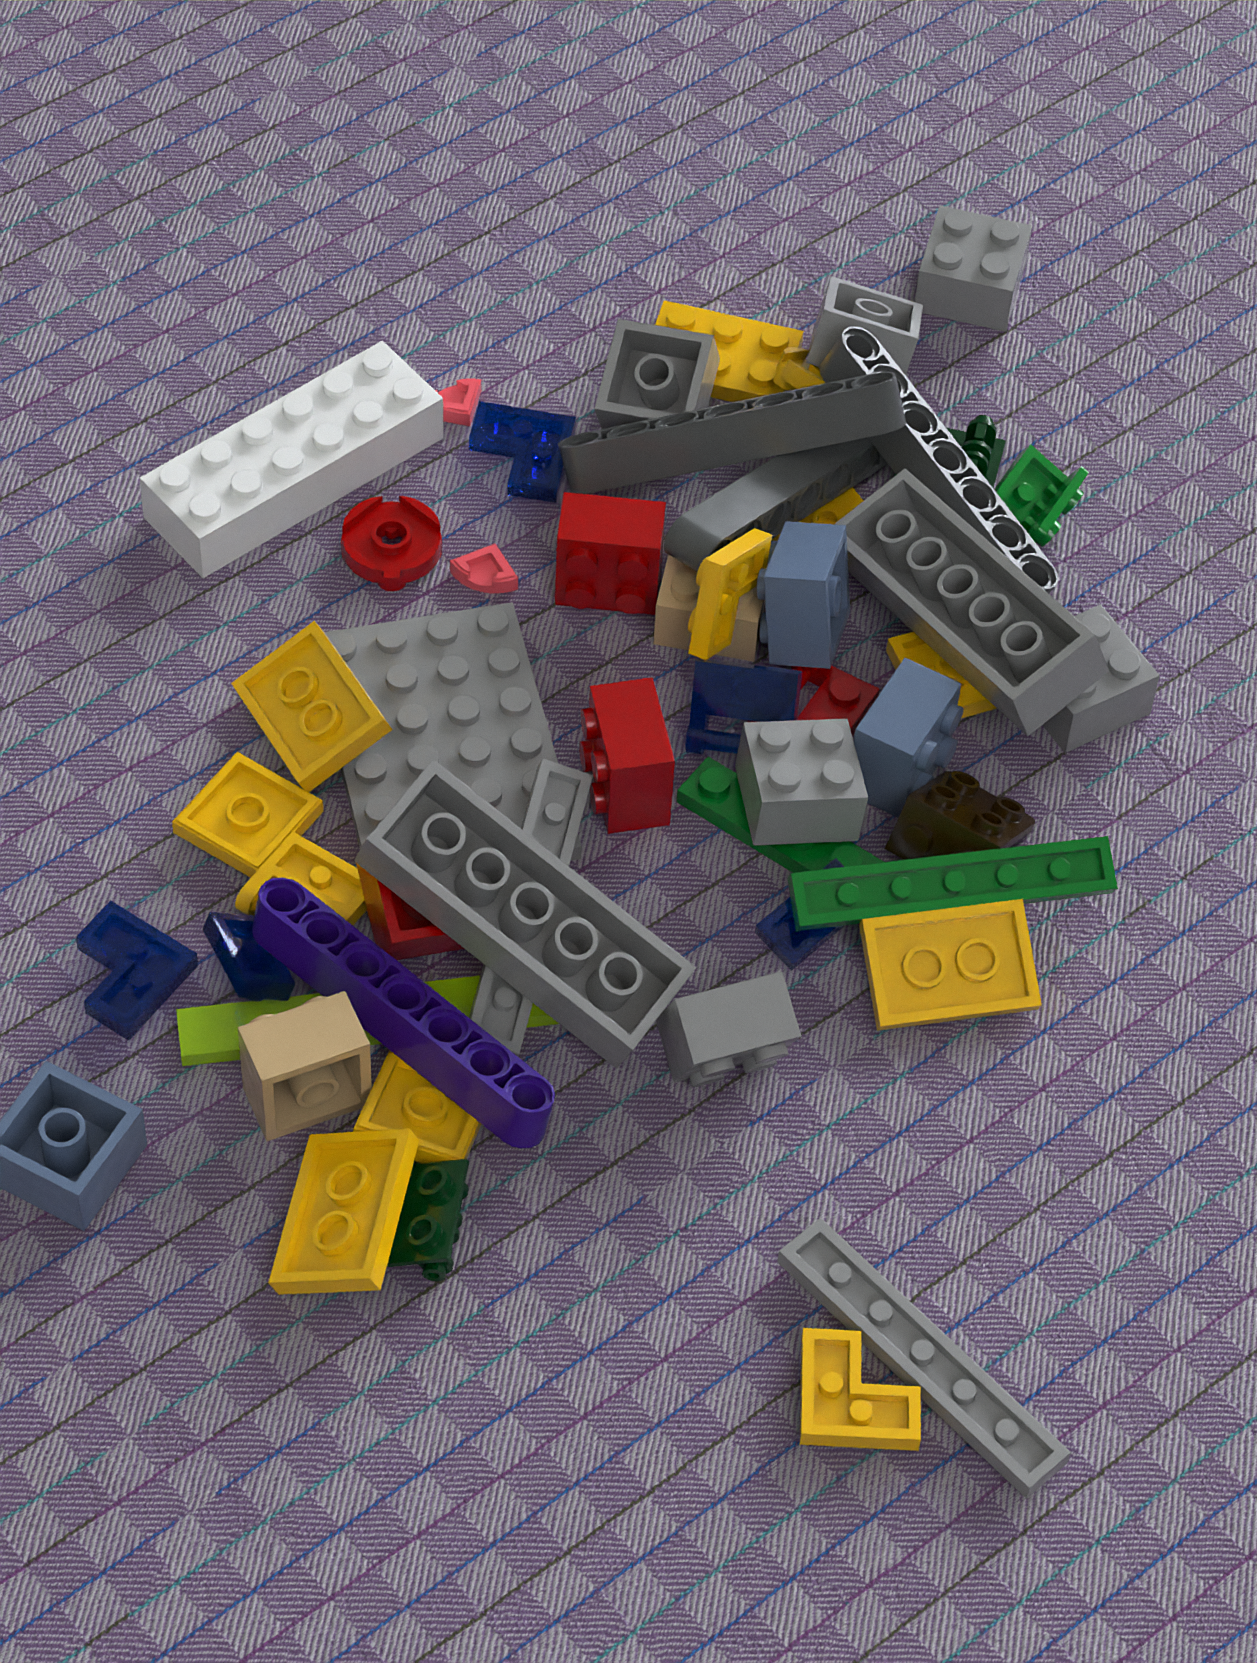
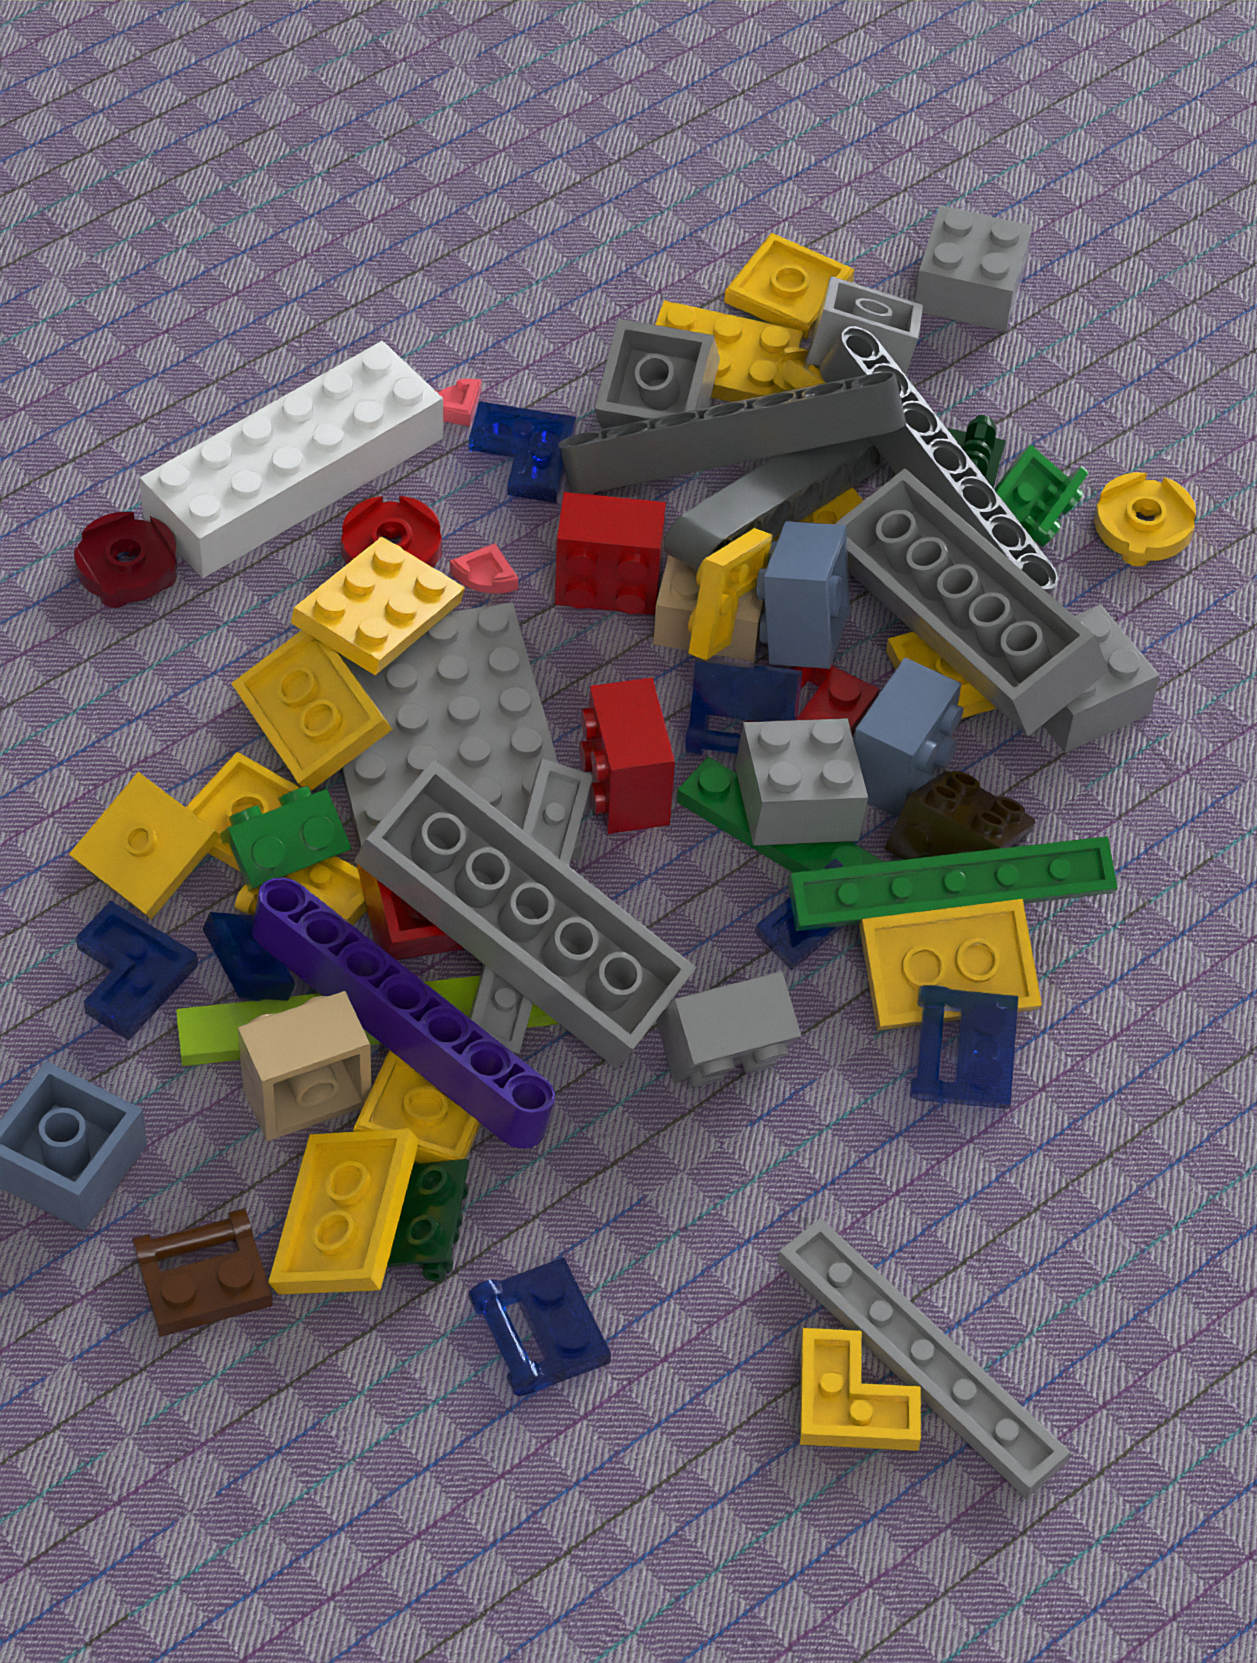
(126, 581): none -> dark red plate
(144, 845): none -> yellow plate
(207, 1288): none -> reddish brown plate
(285, 838): none -> green bracket
(377, 605): none -> yellow plate
(556, 1319): none -> clear blue plate
(785, 284): none -> yellow plate
(983, 1047): none -> clear blue plate
(1139, 539): none -> yellow plate

